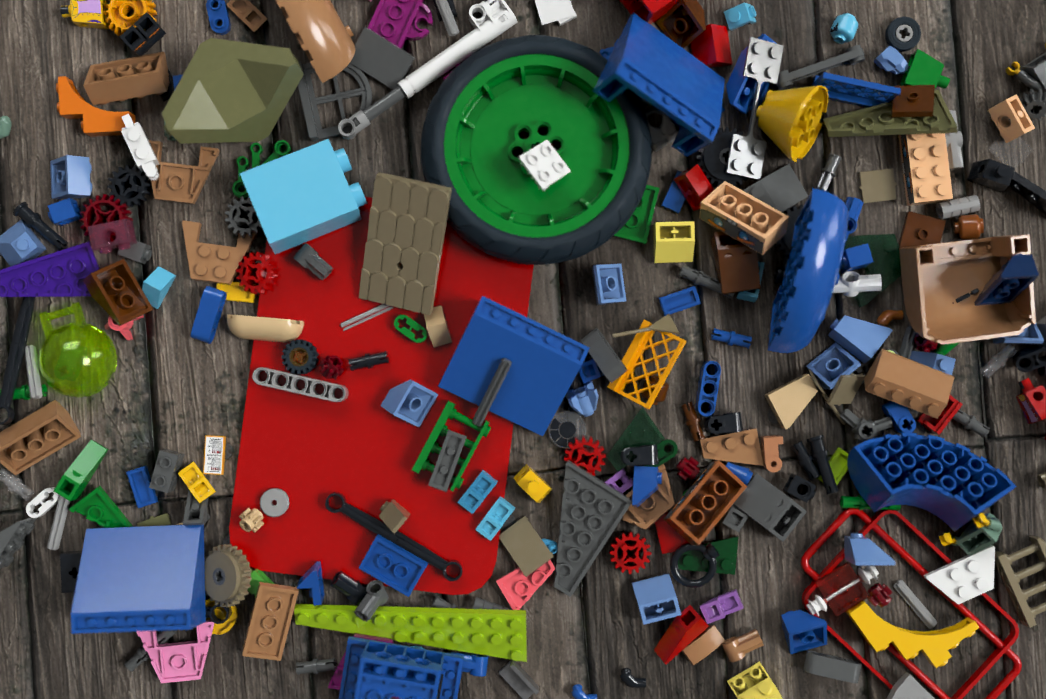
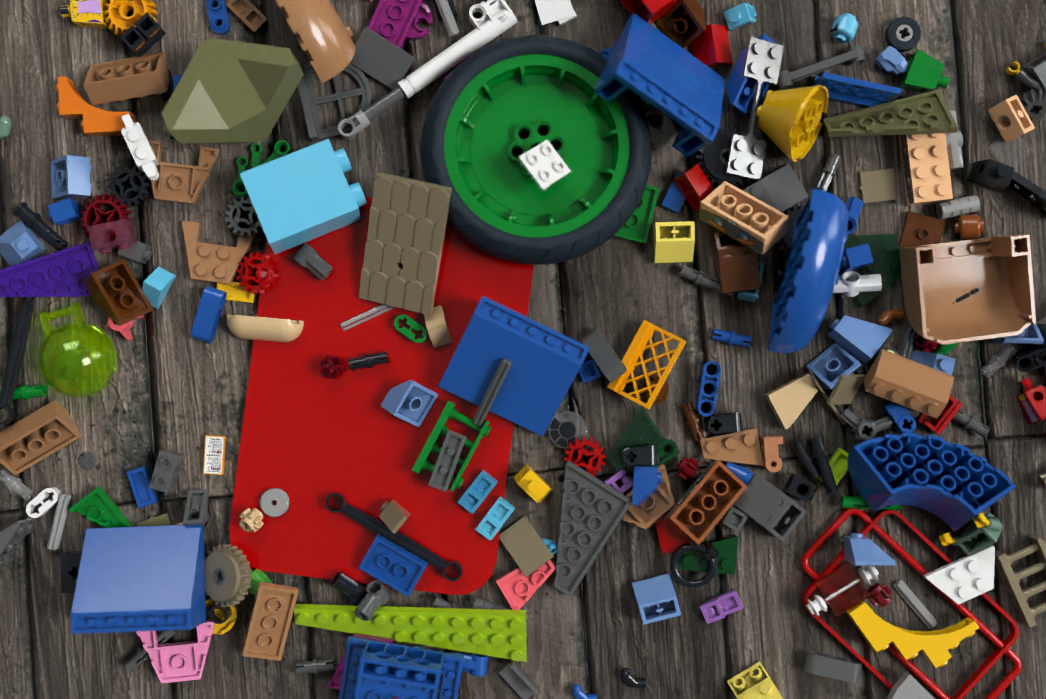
(33, 372): light grey axle -> none
(81, 471): slope -> none
(196, 482): yellow slope -> none
(291, 384): light grey beam -> none
(294, 354): black wheel -> none
(314, 580): blue slope -> none
(583, 399): medium blue brick -> none
(608, 283): medium blue slope -> none
(623, 558): red gear -> none
(664, 325): dark tan piece -> none
(679, 301): blue tile -> none
(680, 634): red slope -> none
(703, 645): medium nougat slope -> none
(739, 646): medium nougat piece -> none
(803, 631): blue slope -> none
(914, 101): reddish brown plate -> none
(1009, 281): dark blue slope -> none

